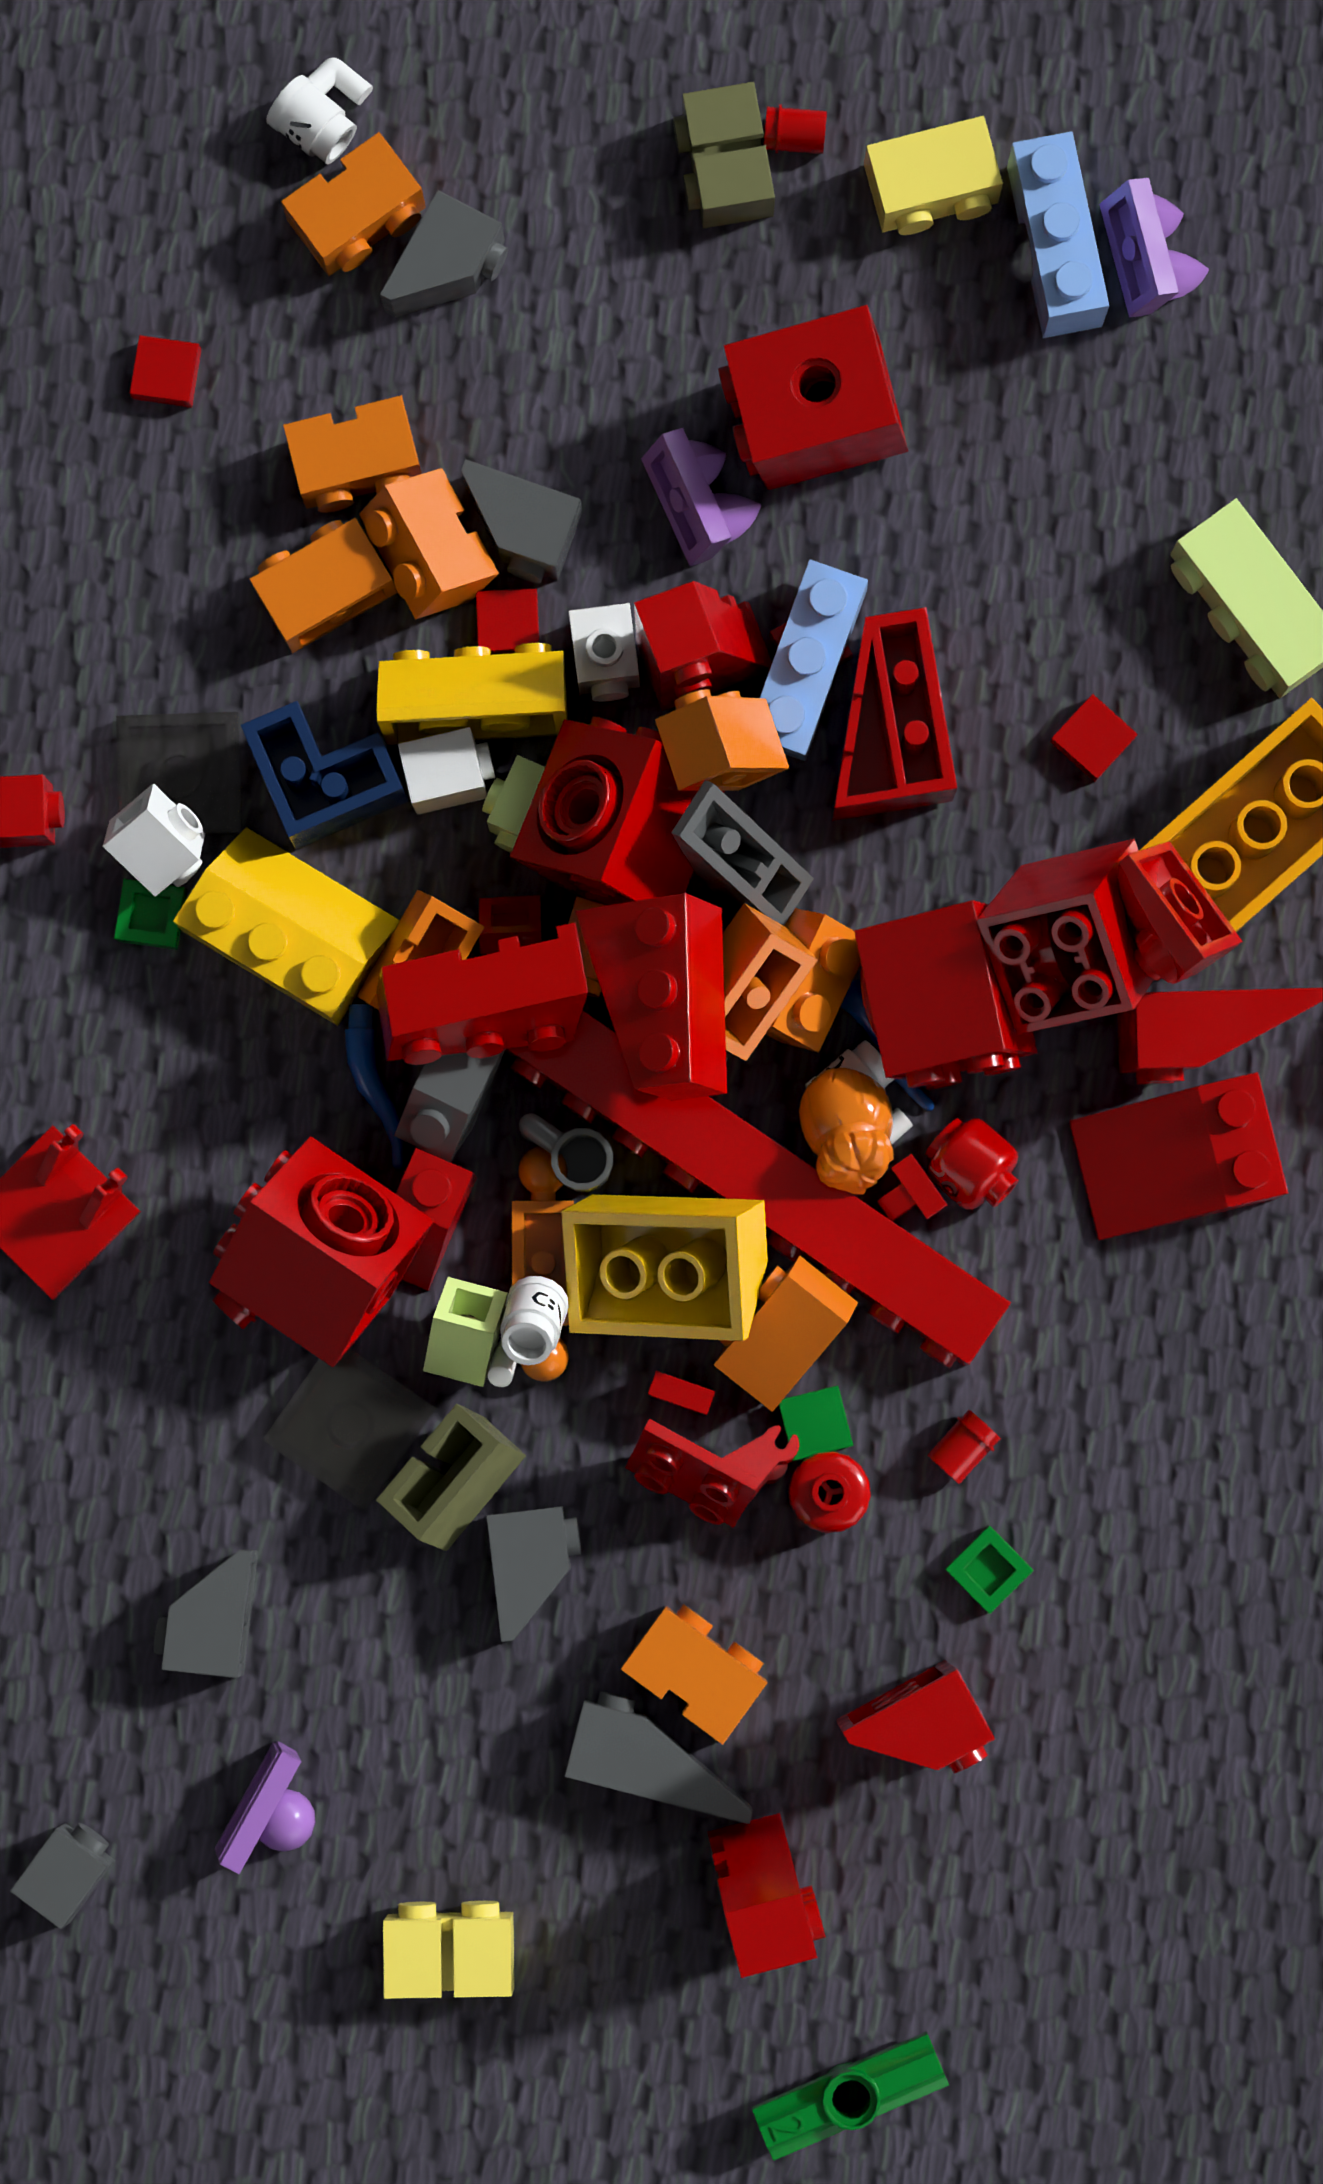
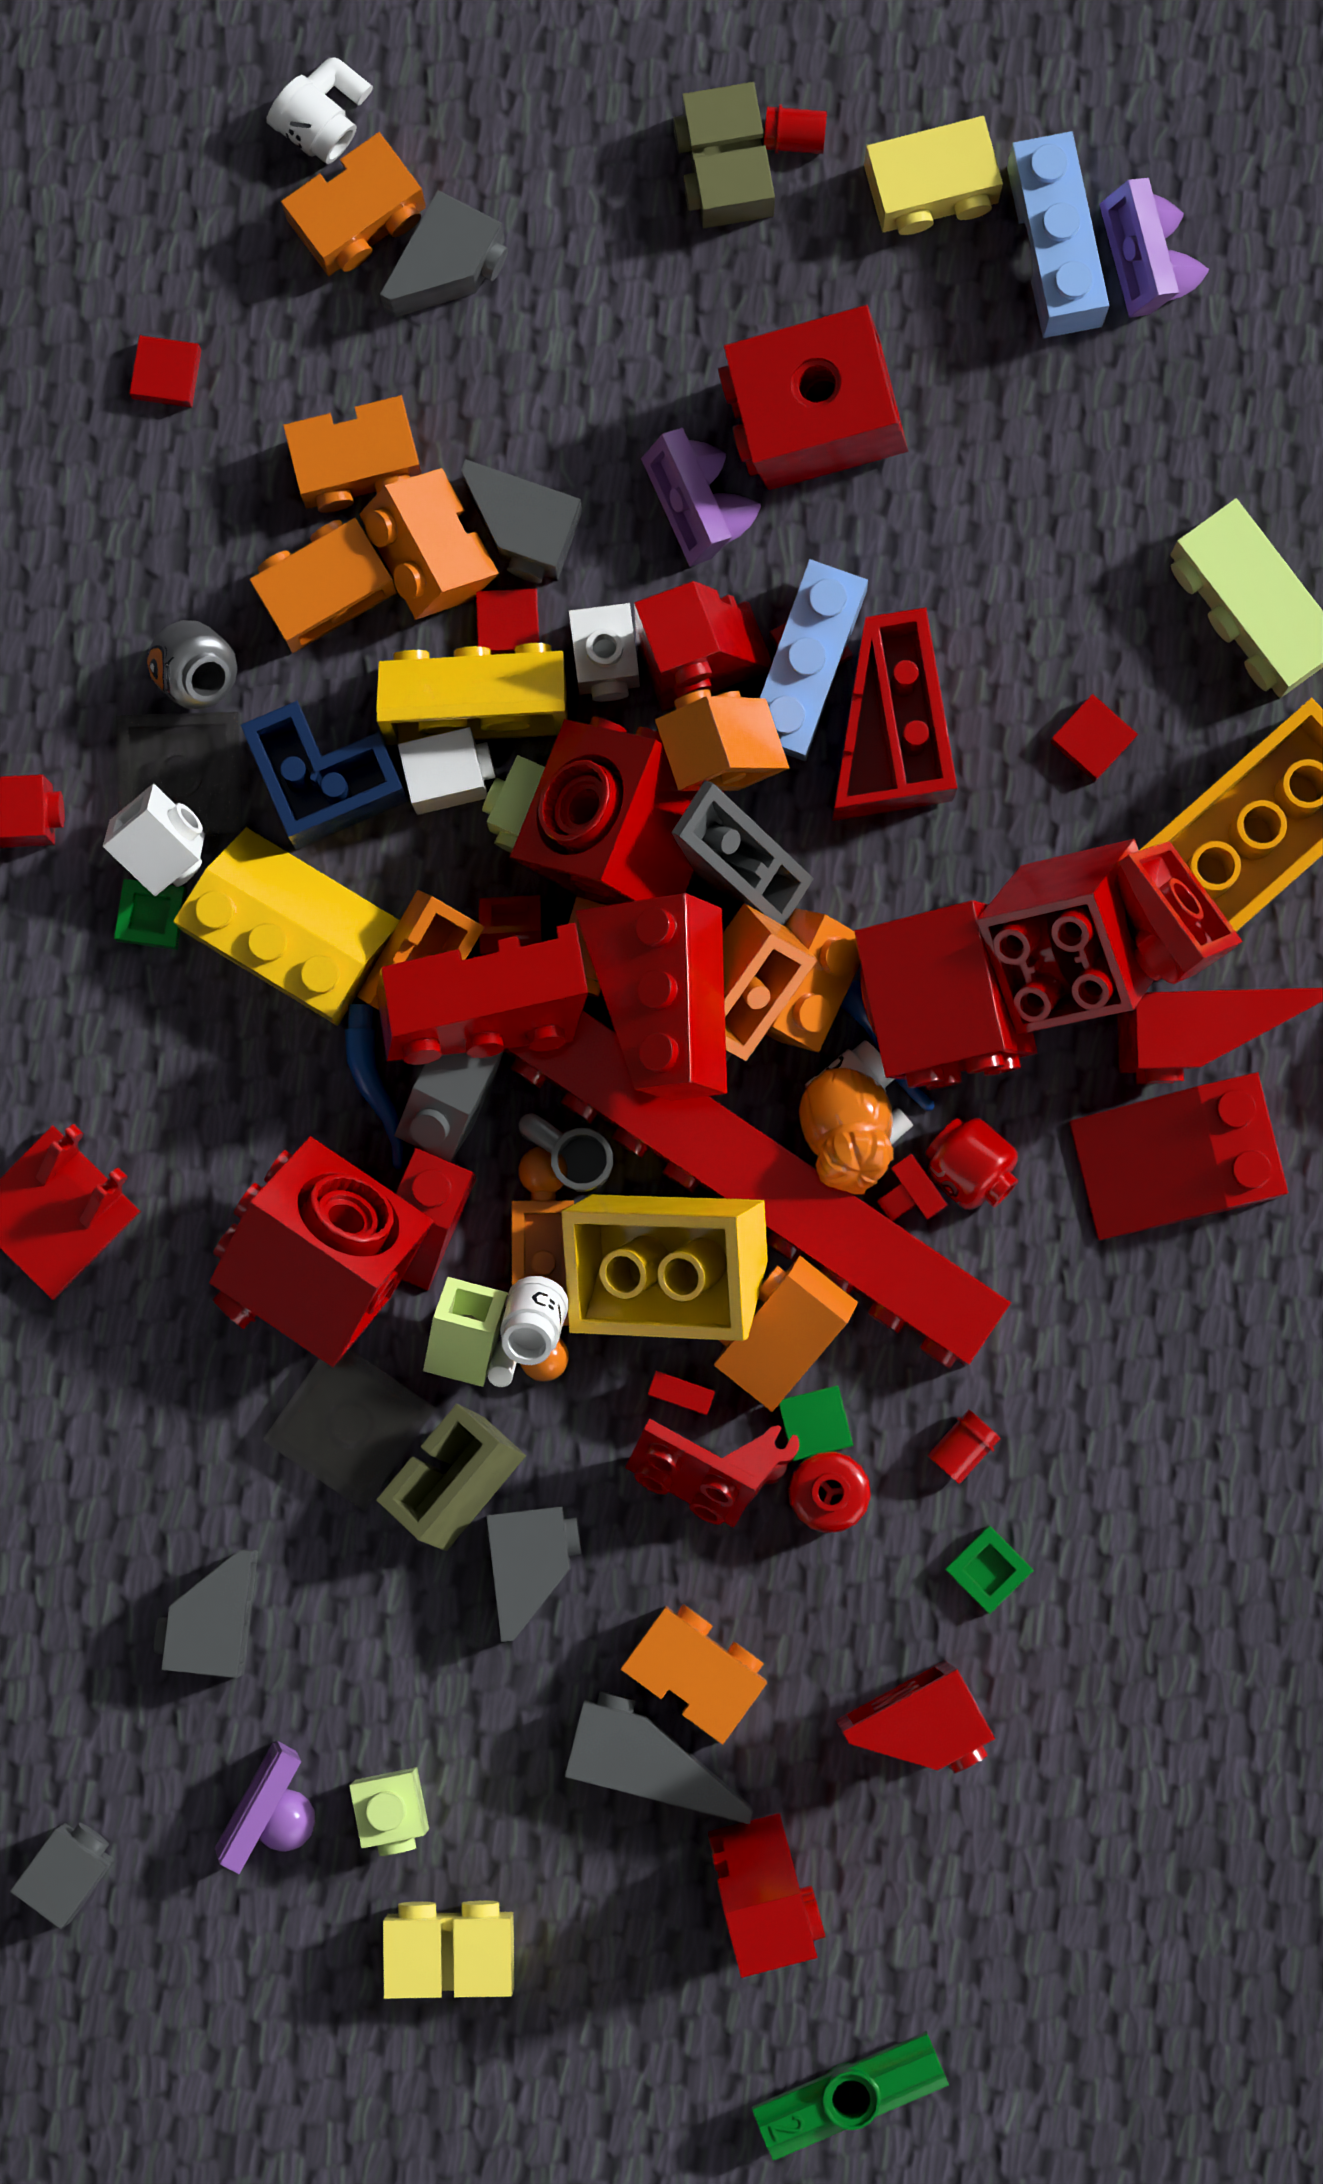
(192, 664): none -> flat silver head
(389, 1811): none -> yellowish green brick

